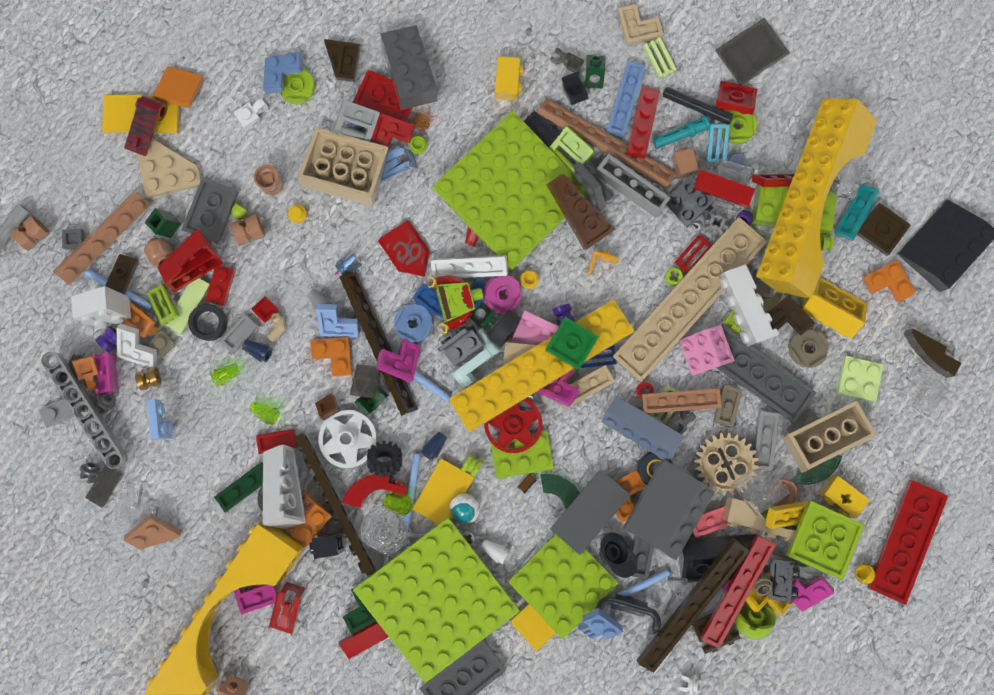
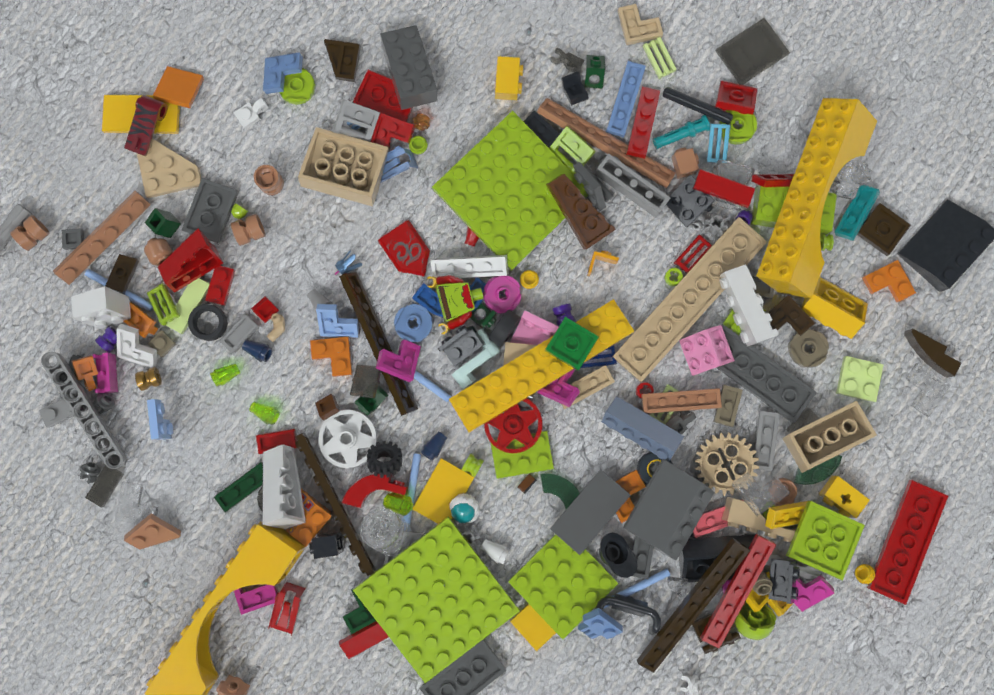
(297, 213): yellow plate -> none
(737, 158): sand blue plate -> none

